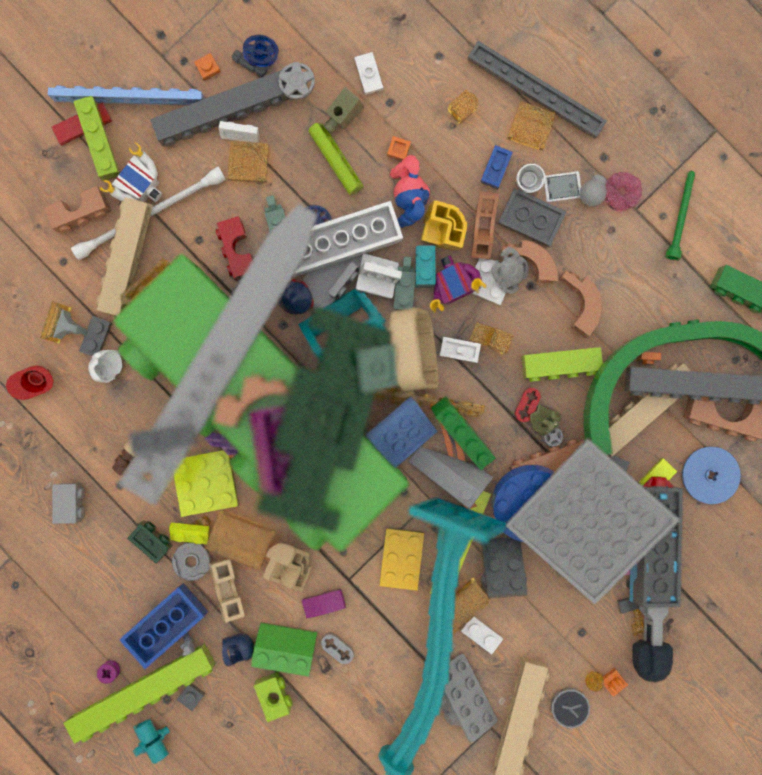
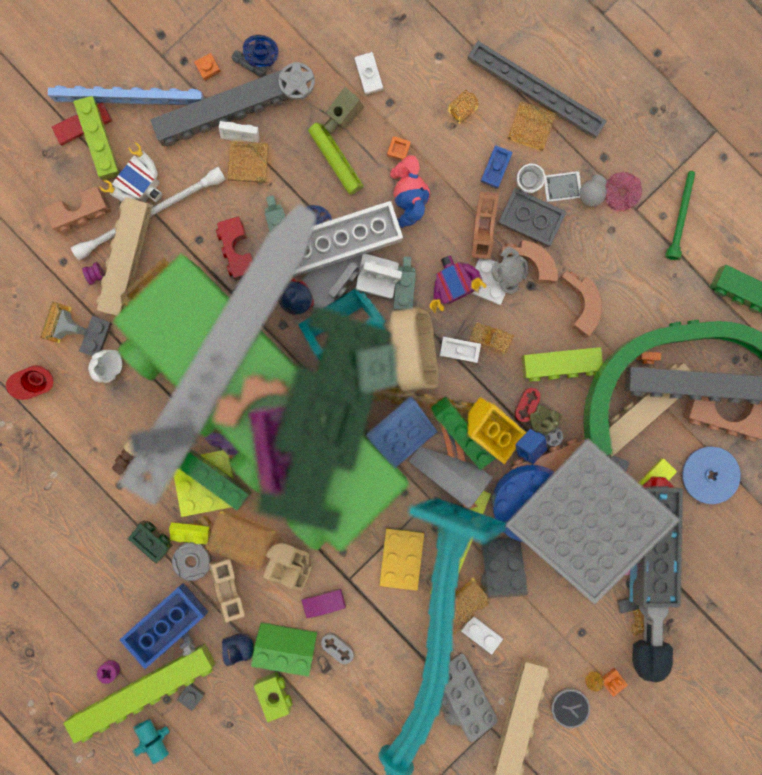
(67, 503): light grey brick -> none
(93, 273): none -> magenta wheel
(214, 479): none -> green brick
(425, 266): teal brick -> none
(444, 226): yellow brick -> none
(493, 430): none -> yellow slope
(531, 446): none -> blue brick

